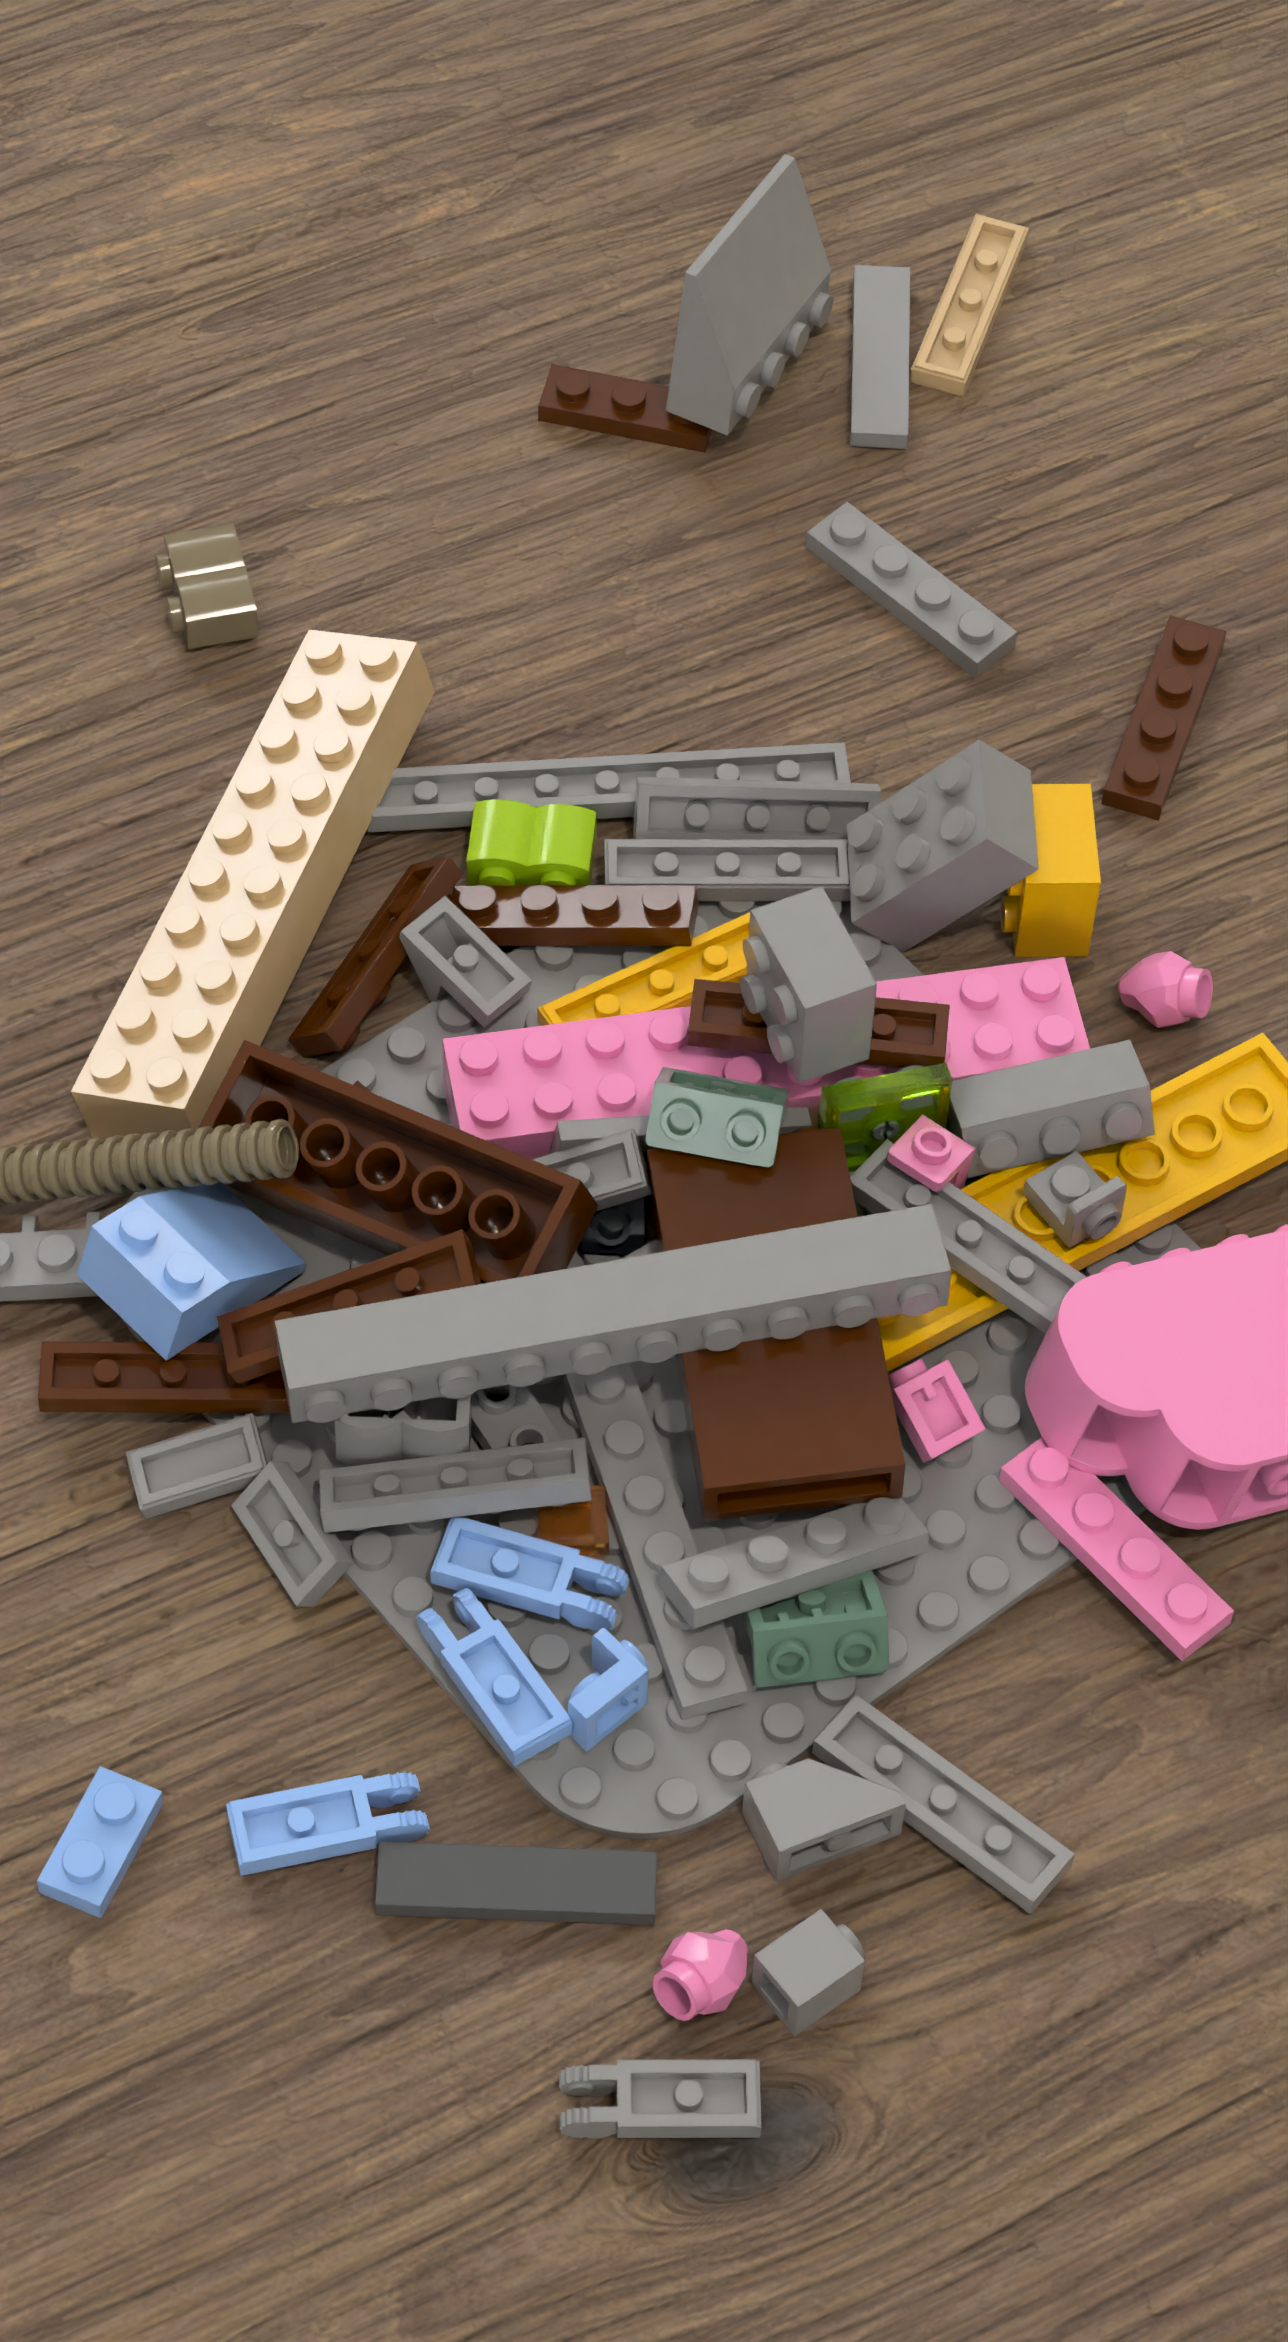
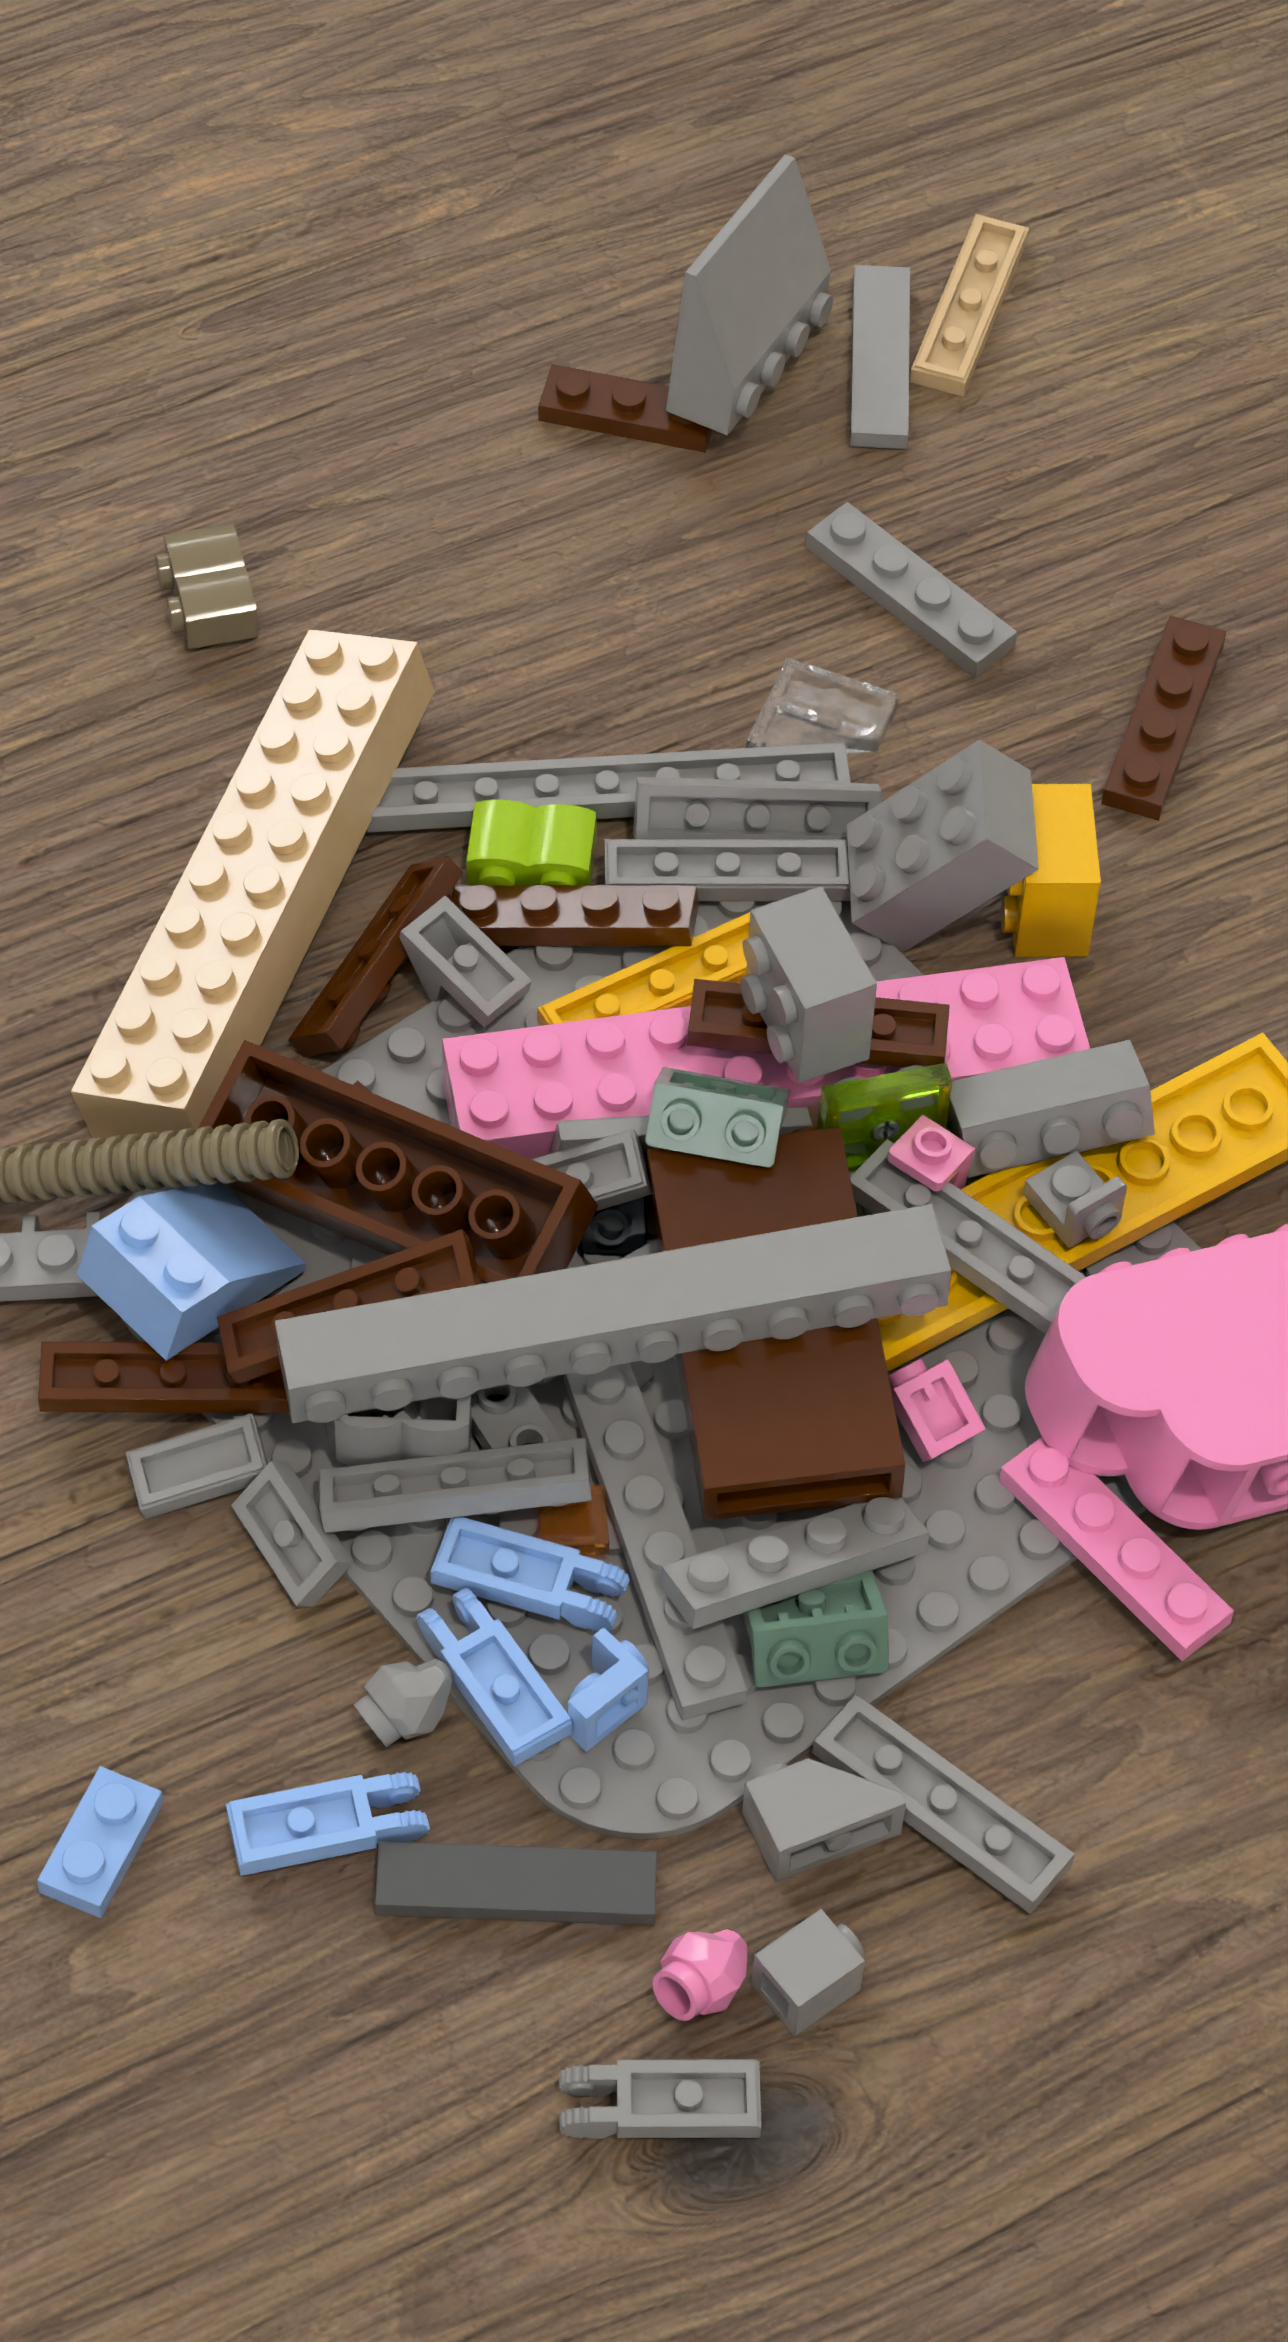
(405, 1699): none -> light grey rock
(823, 708): none -> clear wing
(1167, 989): bright pink rock -> none

